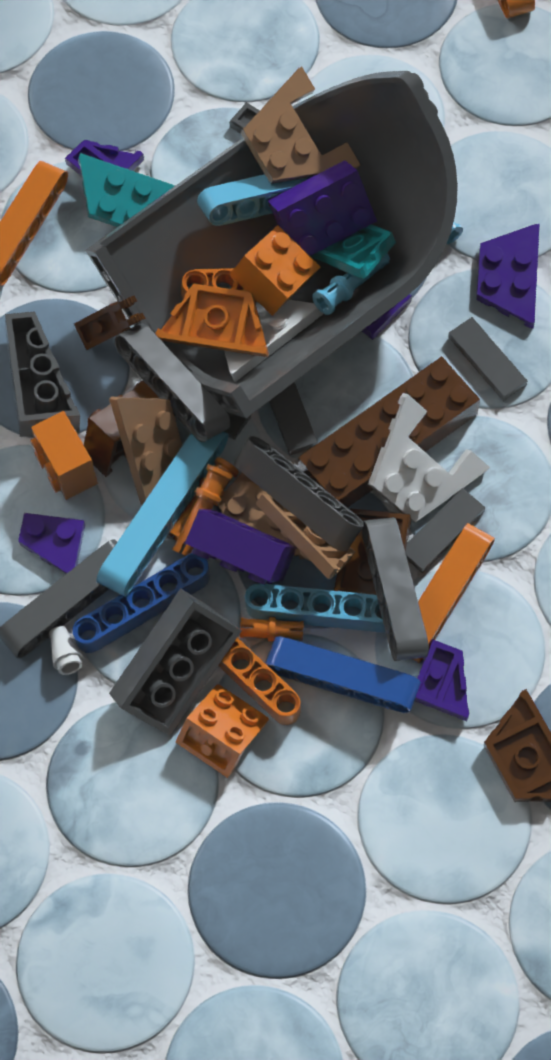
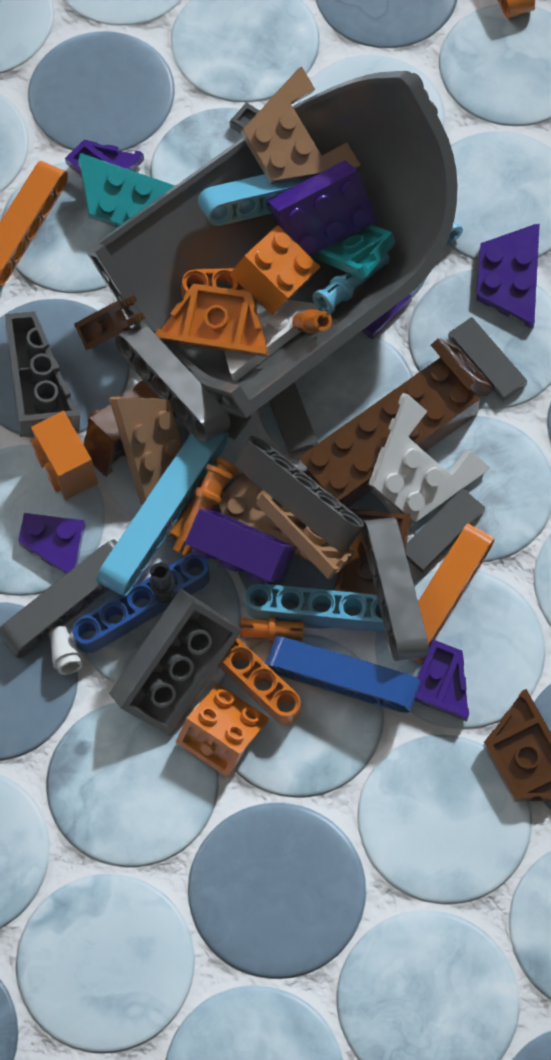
(162, 583): none -> black pin
(312, 321): none -> orange pin
(462, 367): none -> reddish brown tile

